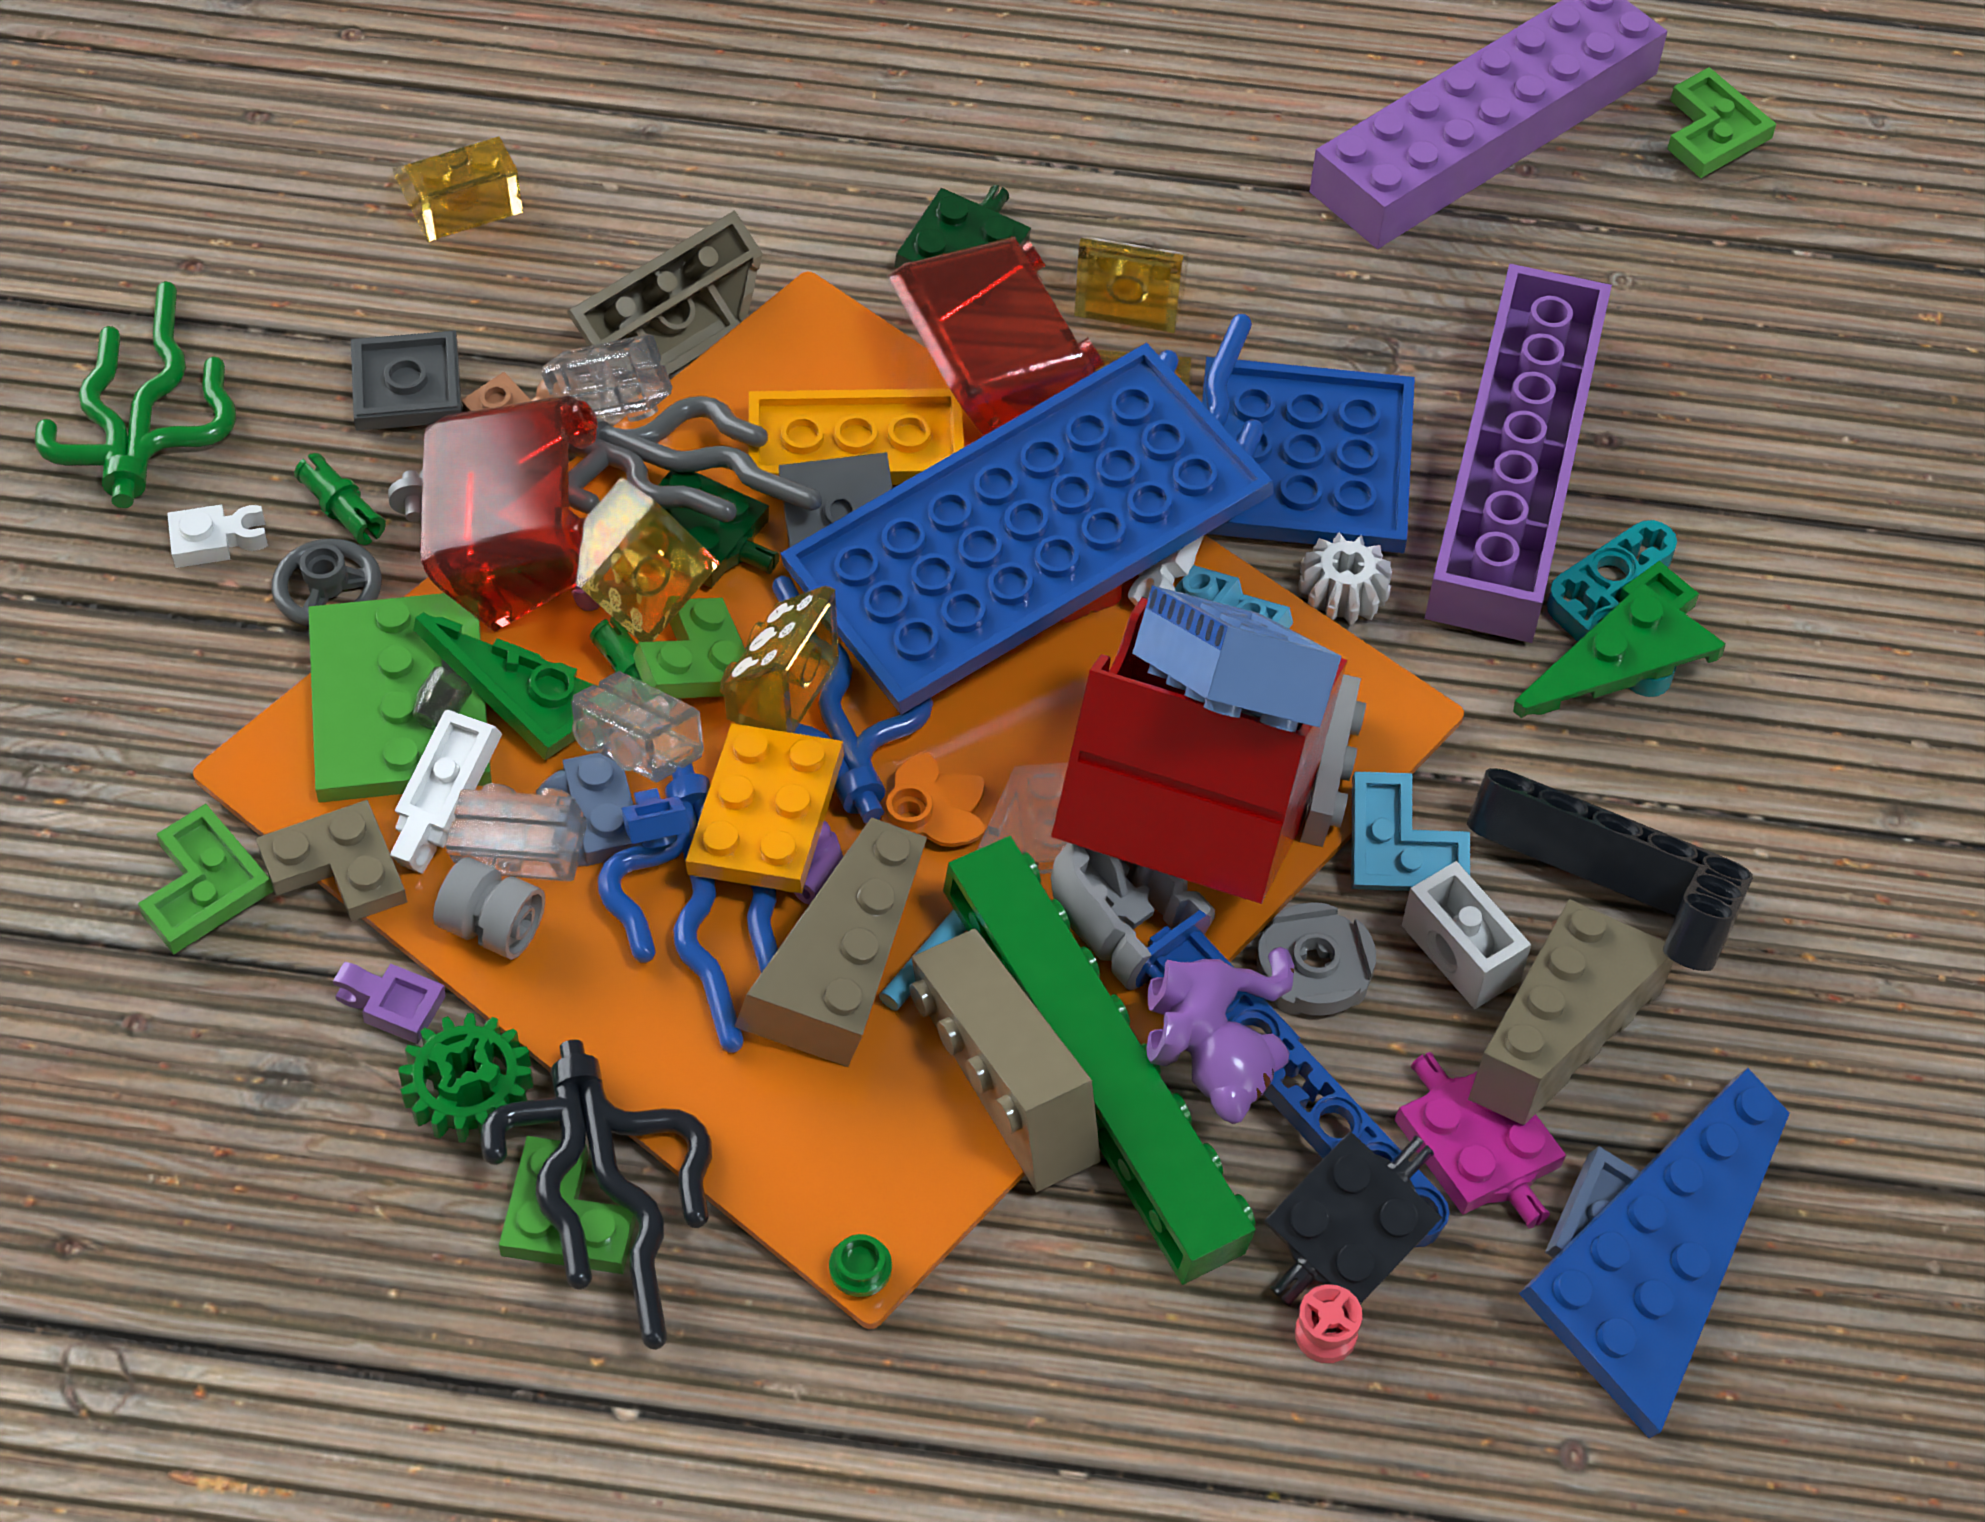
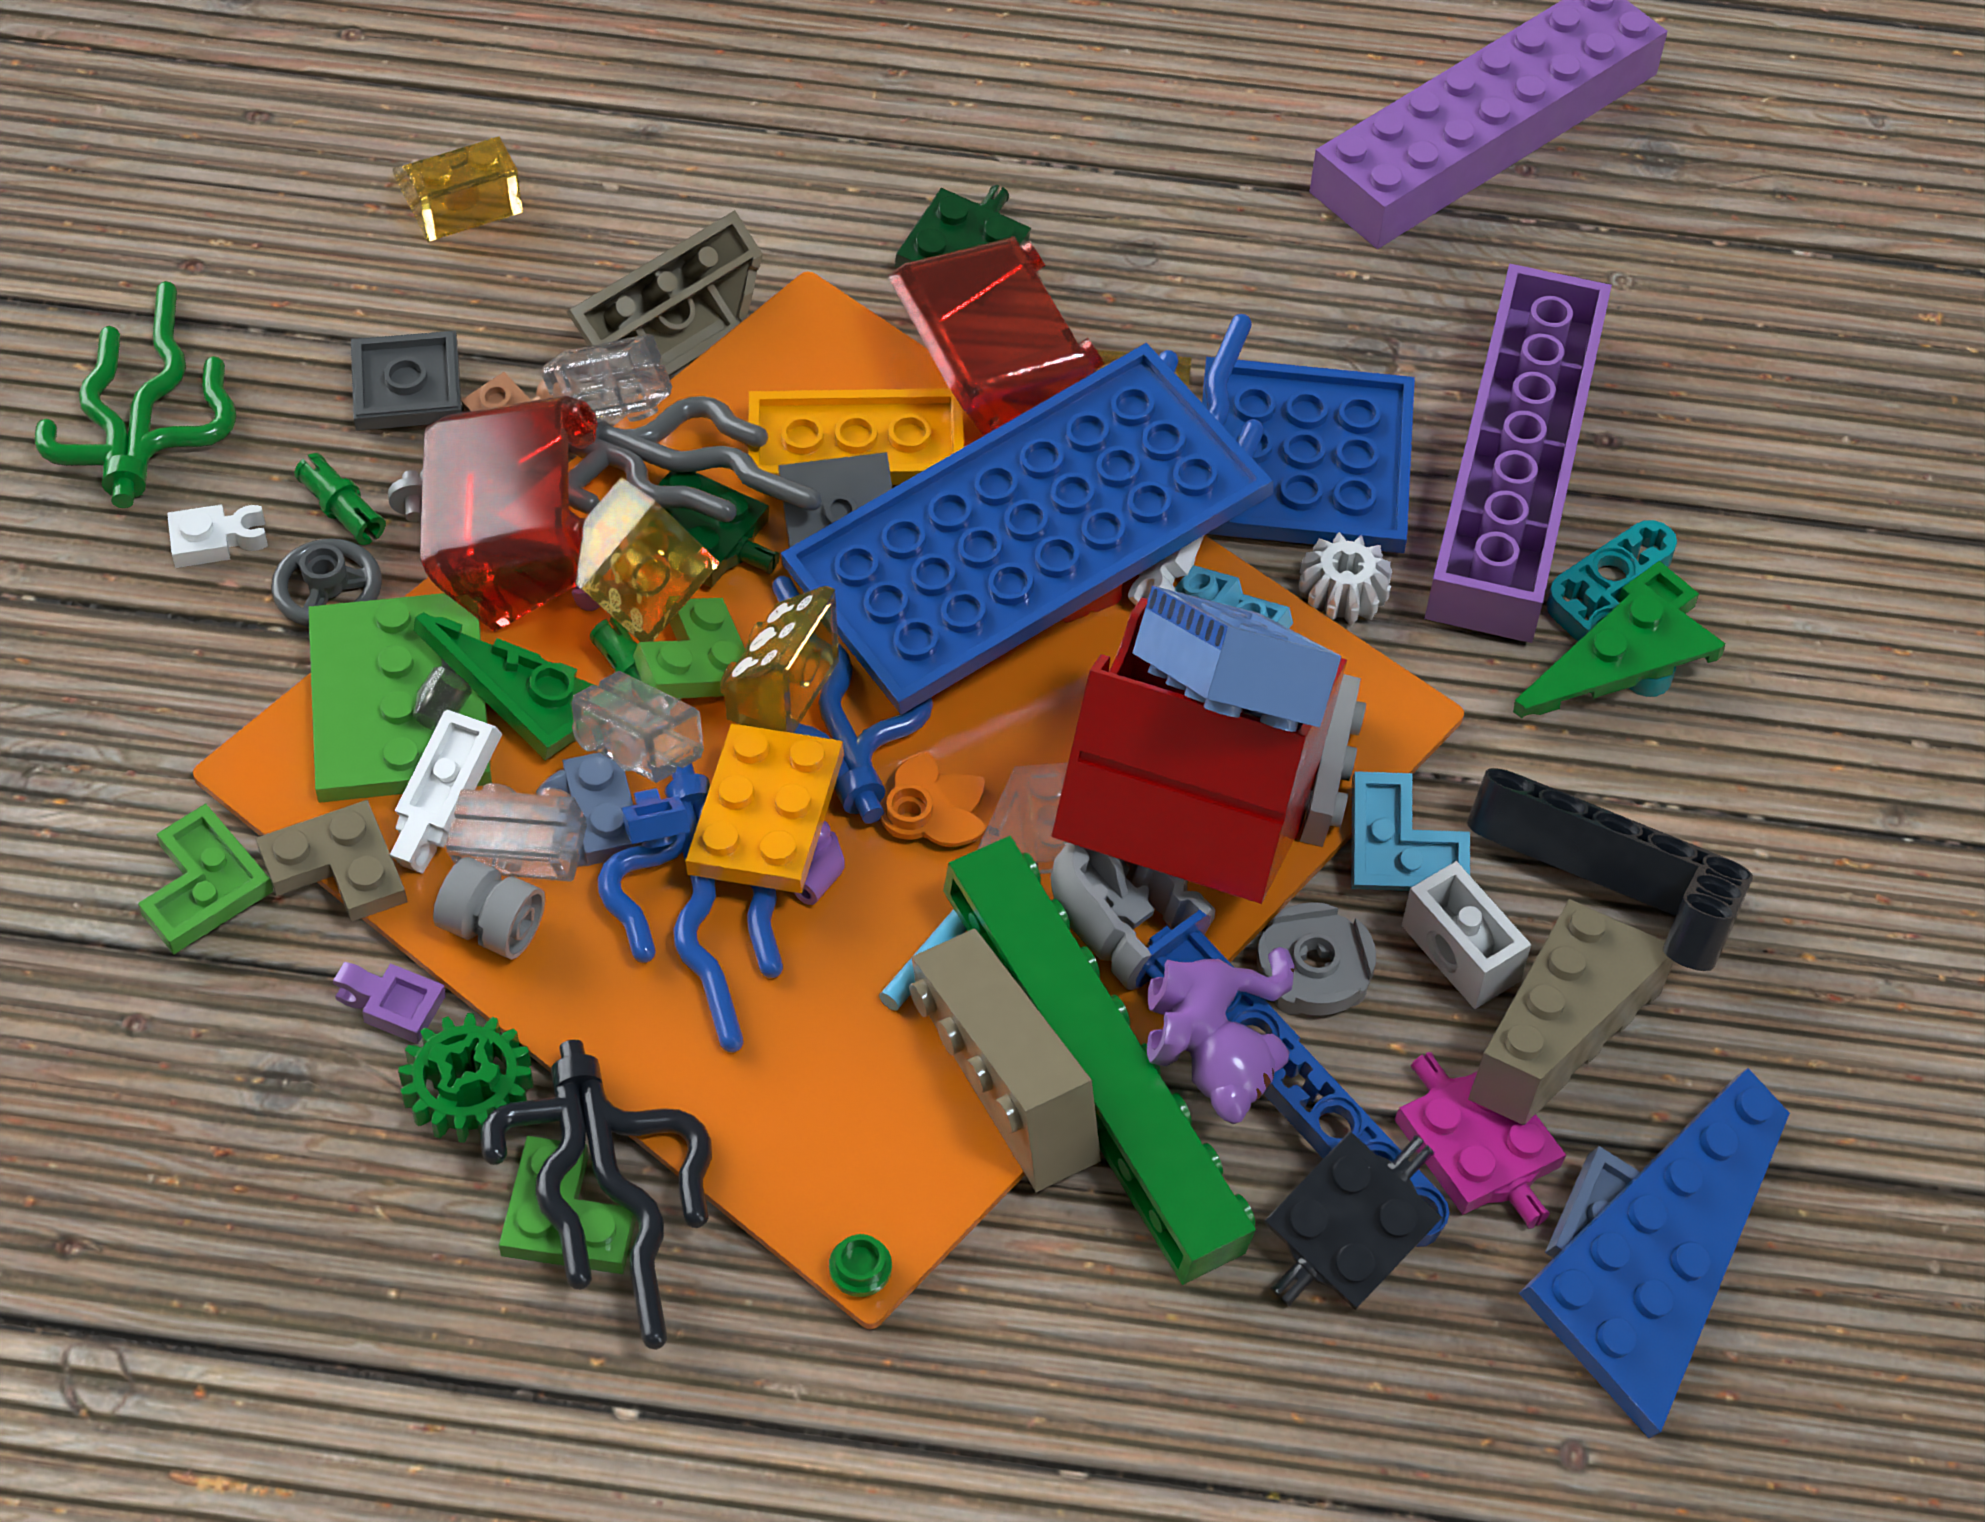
(832, 961): dark tan wedge -> none
(1130, 284): clear yellow slope -> none
(1323, 1309): coral wheel -> none
(1723, 123): bright green plate -> none

